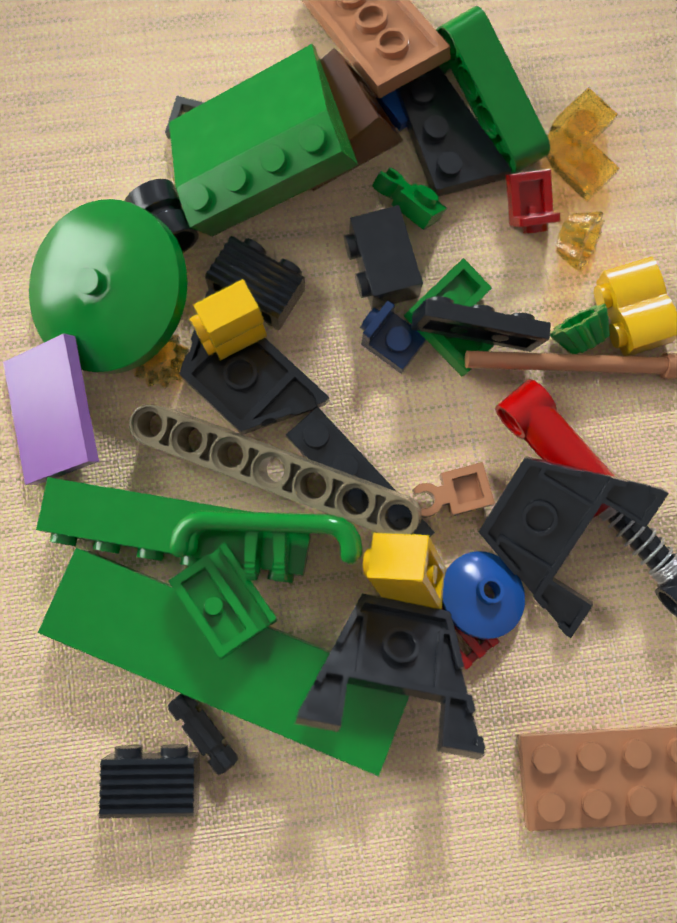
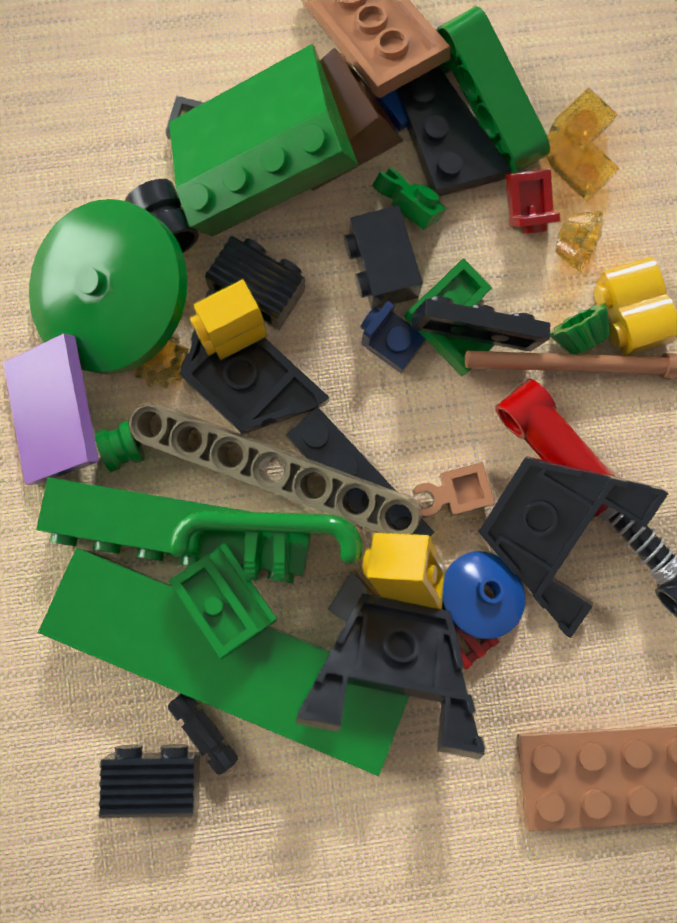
(118, 447): none -> green wheel
(347, 597): none -> dark grey tile

